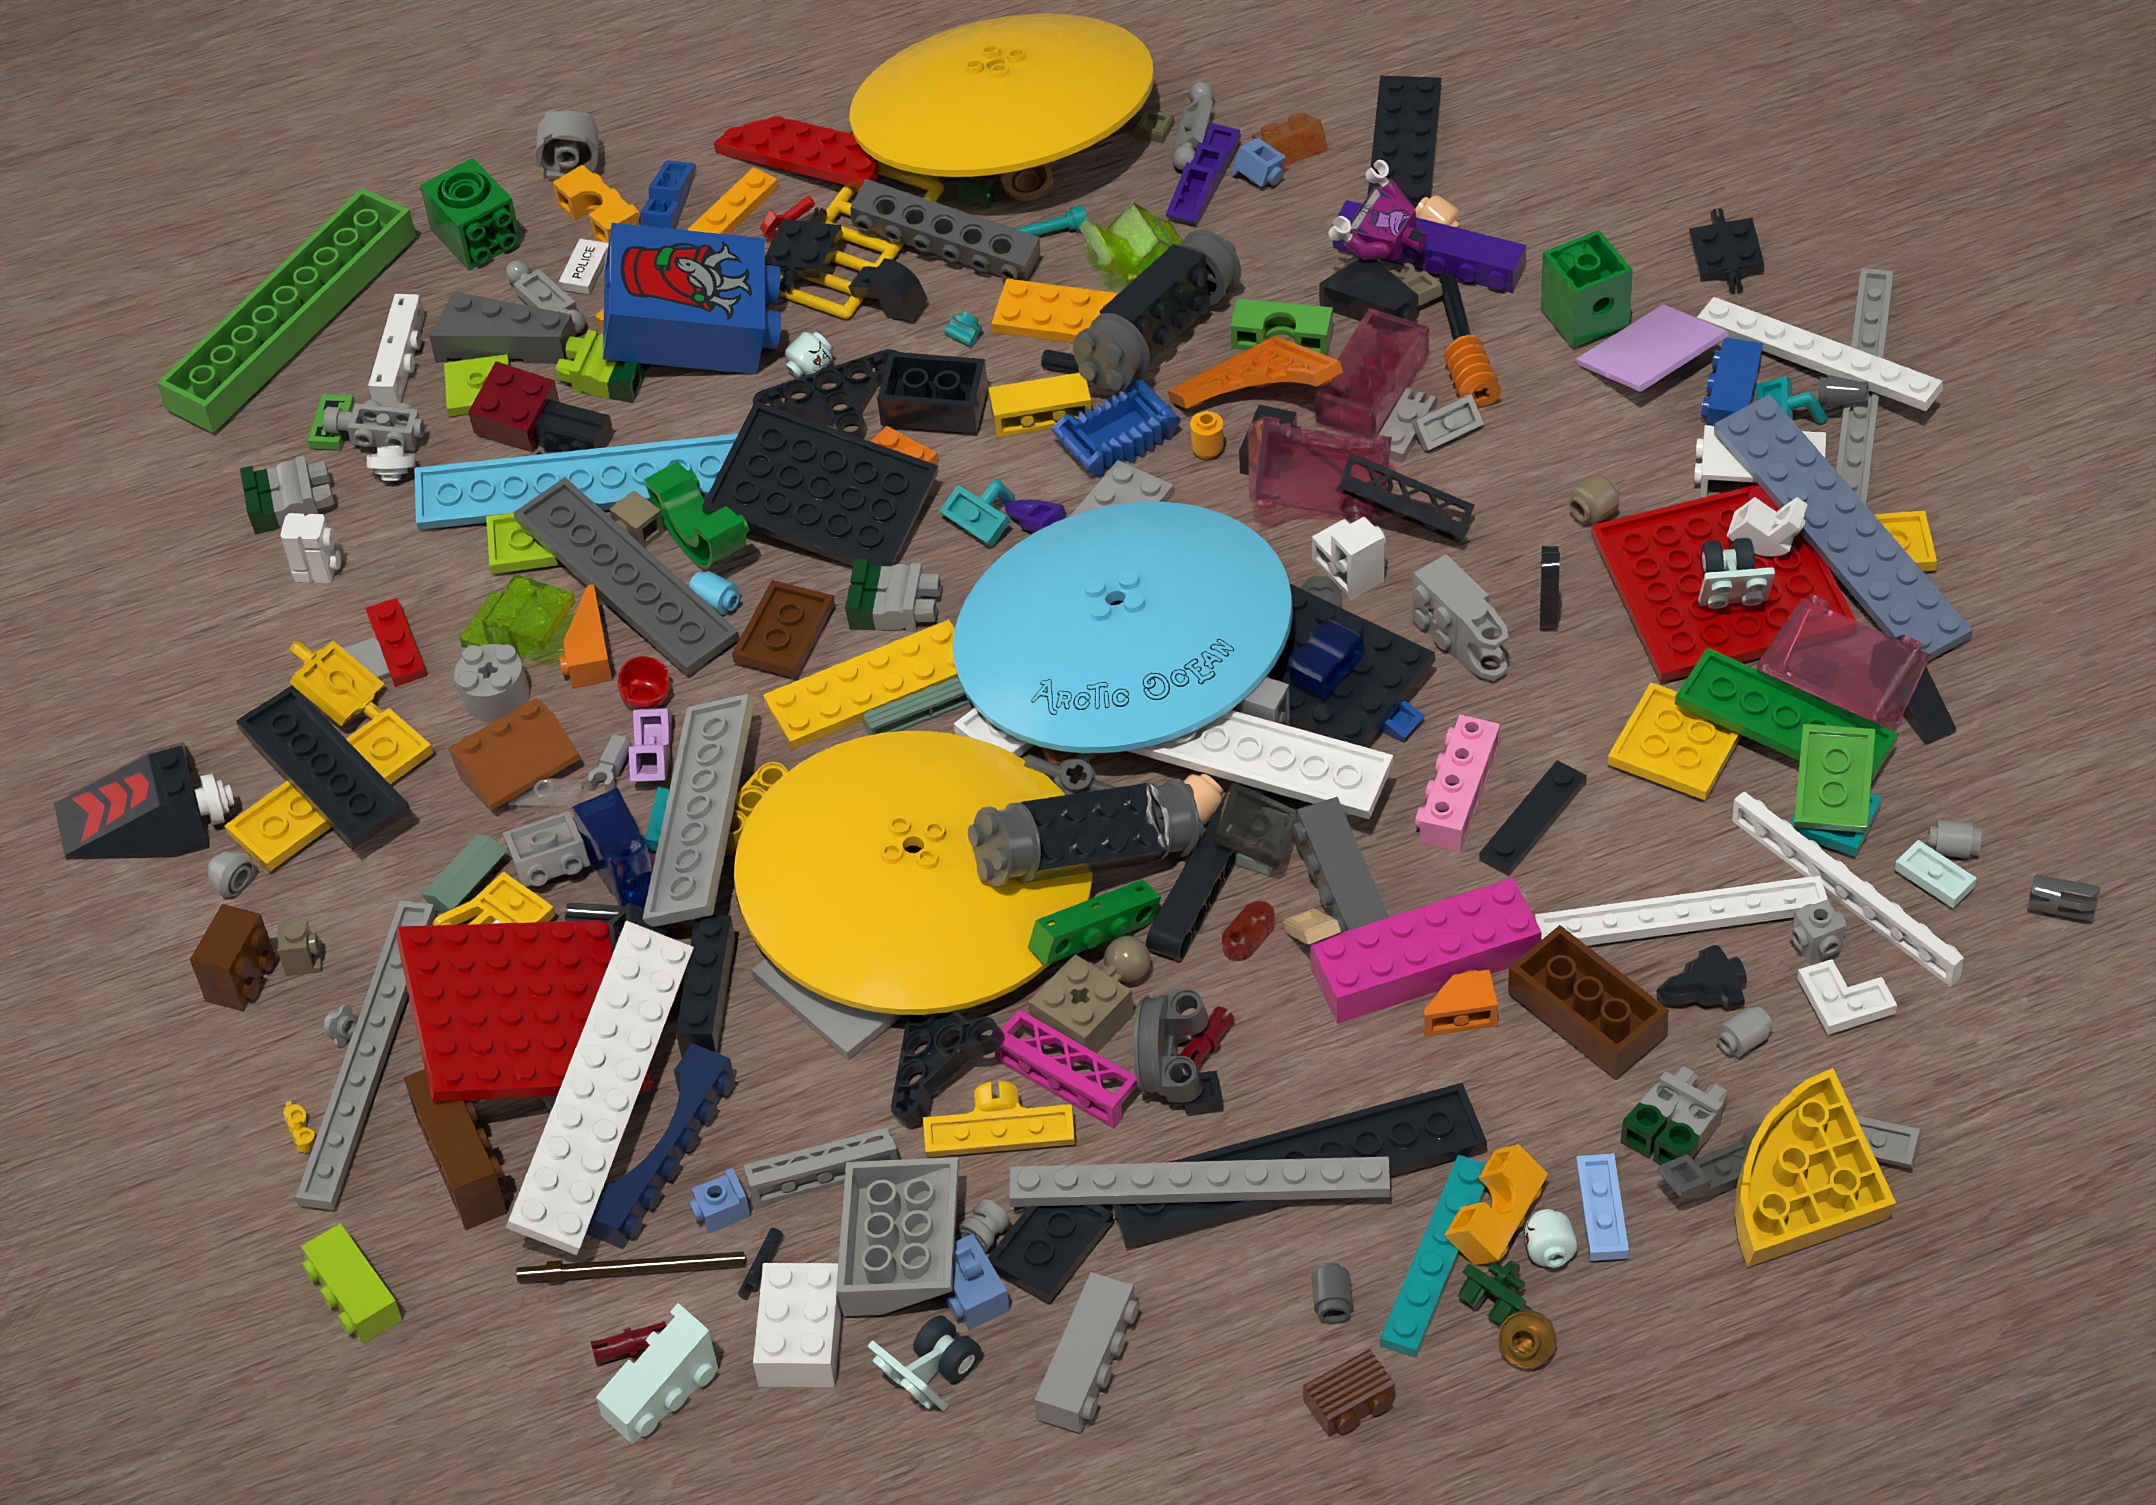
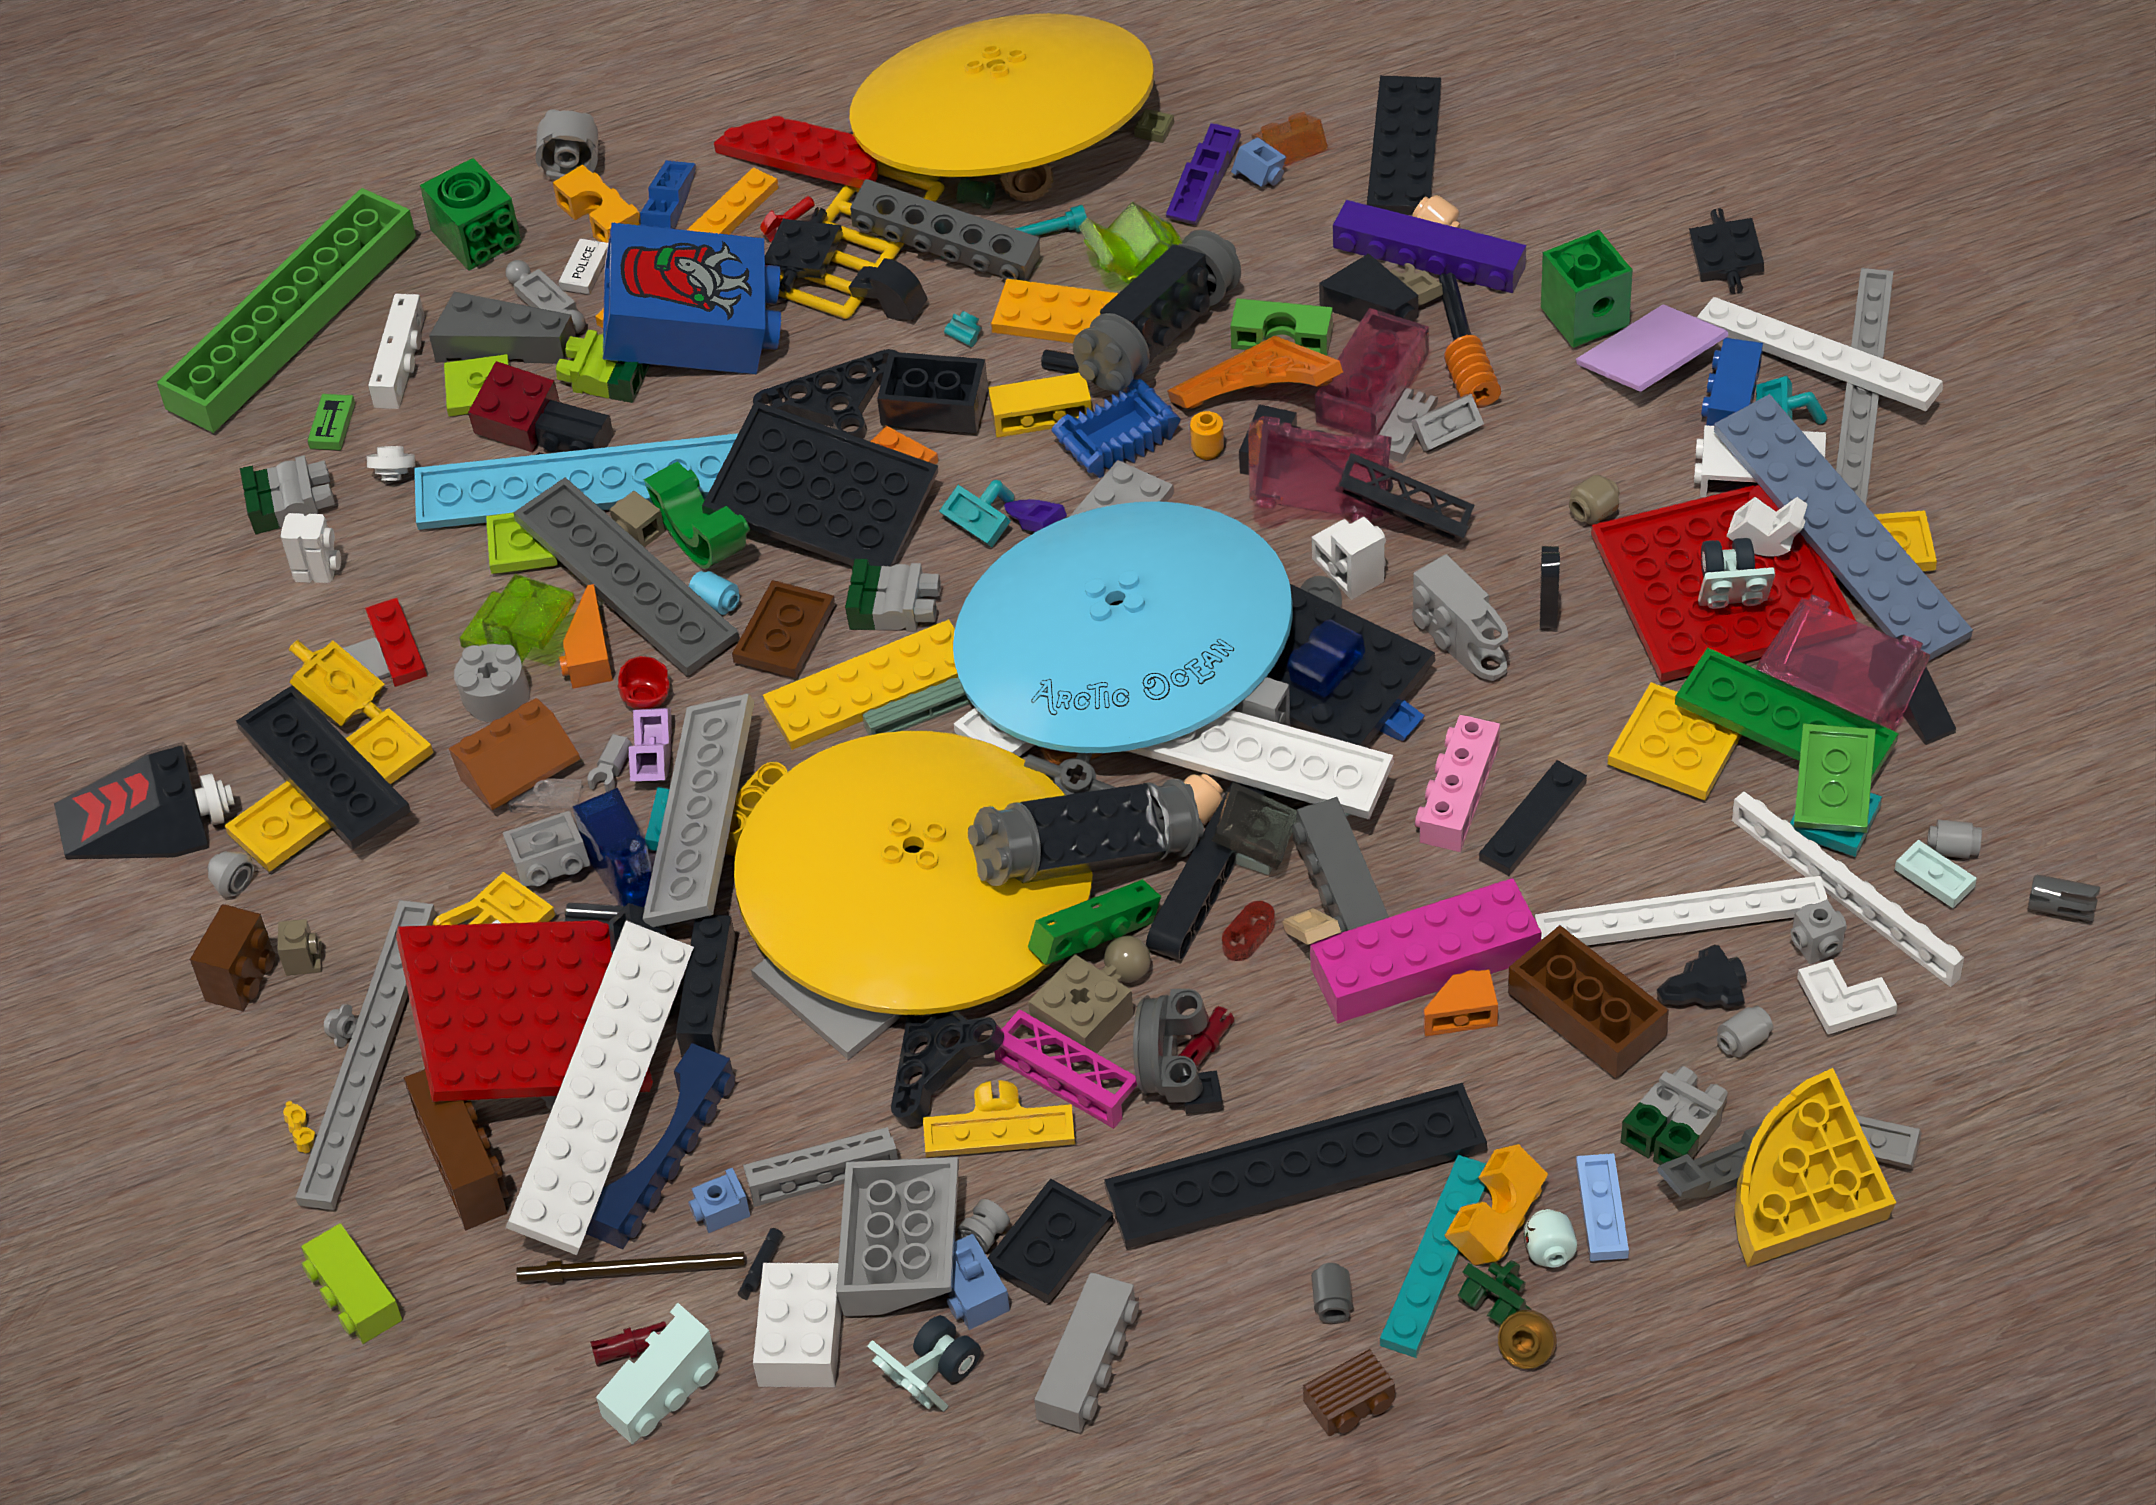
(377, 424): light grey brick -> none
(464, 873): sand green piece -> none
(808, 354): light aqua head -> none
(1192, 124): light grey plate -> none
(1199, 1181): light grey plate -> none
(1382, 223): torso -> none
(1841, 391): dark grey cone -> none

